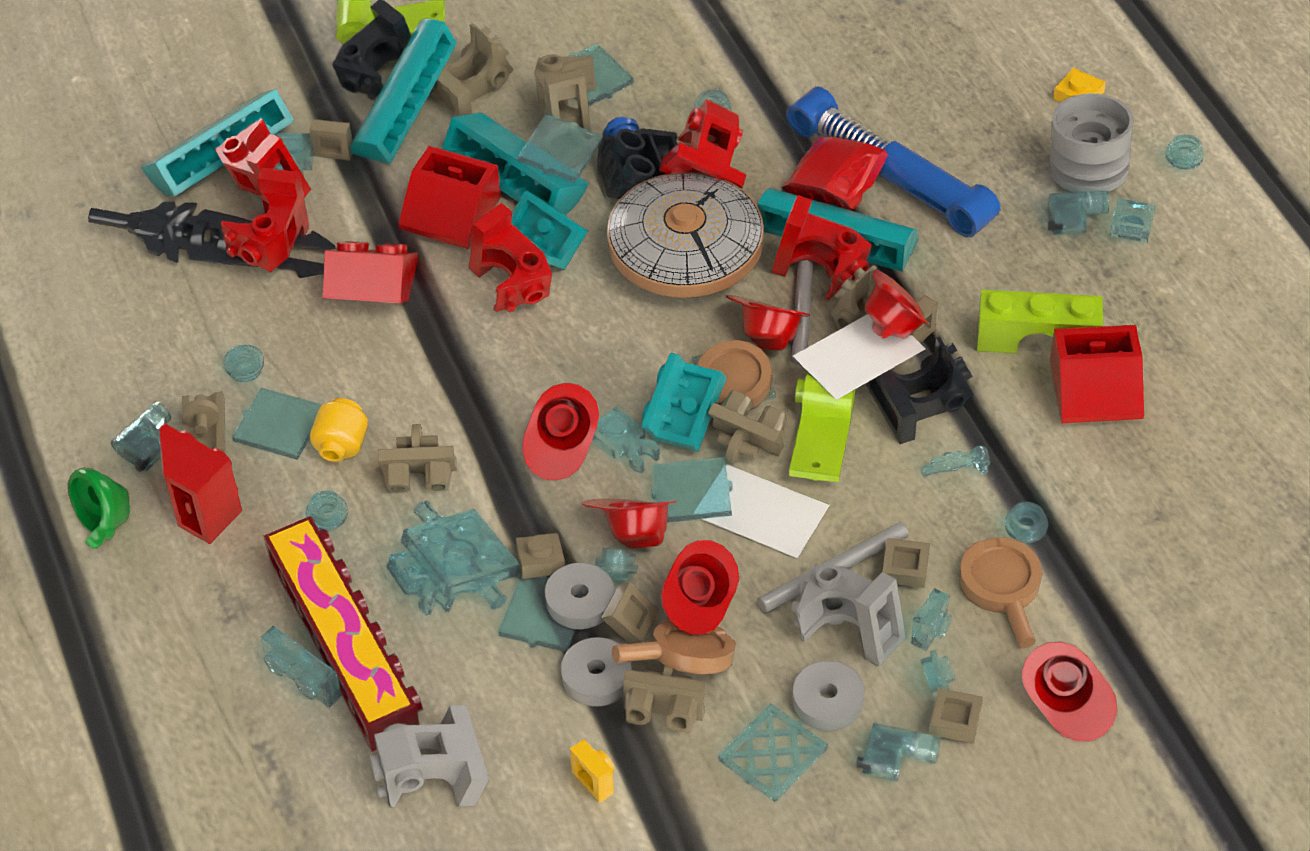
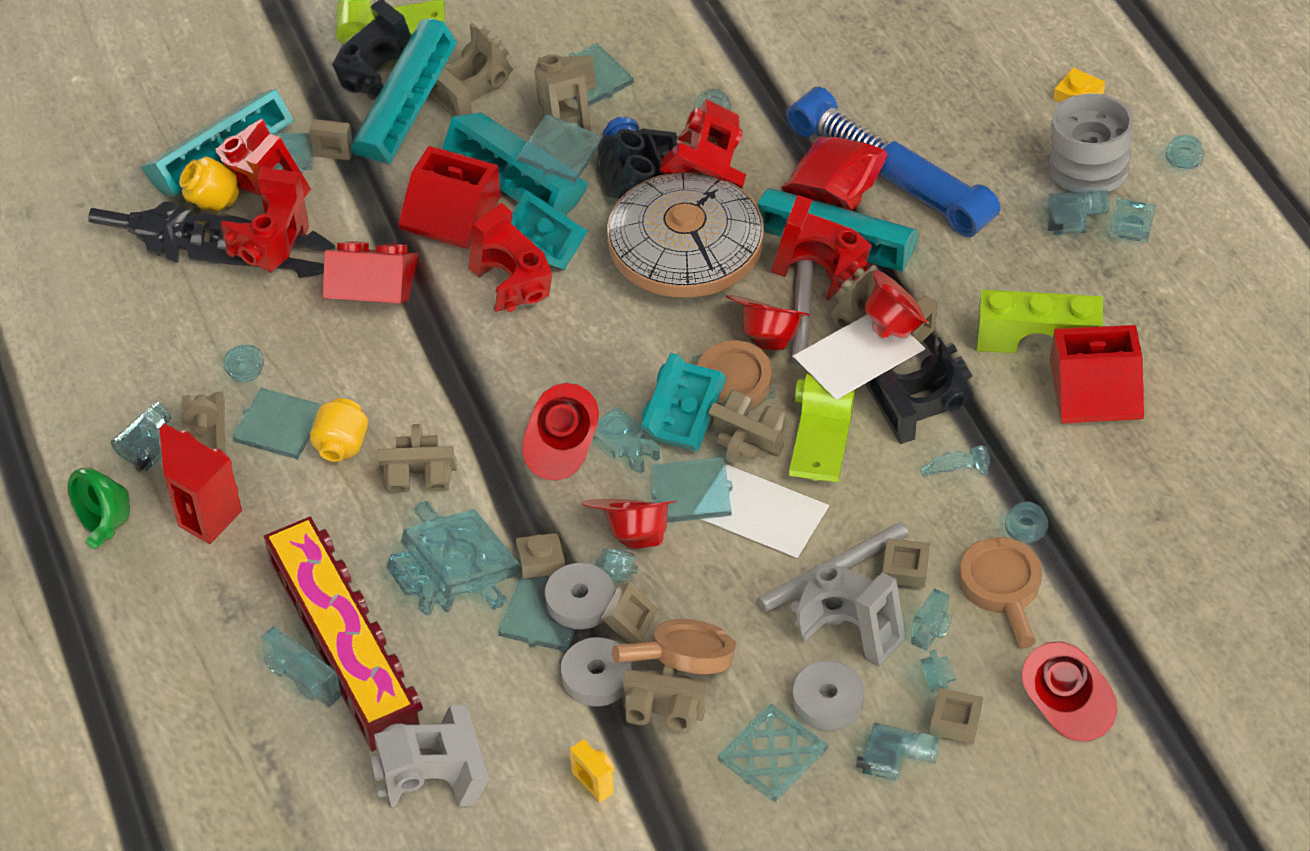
(209, 184): none -> yellow head
(327, 502): clear light blue plate -> none
(700, 587): red piece -> none

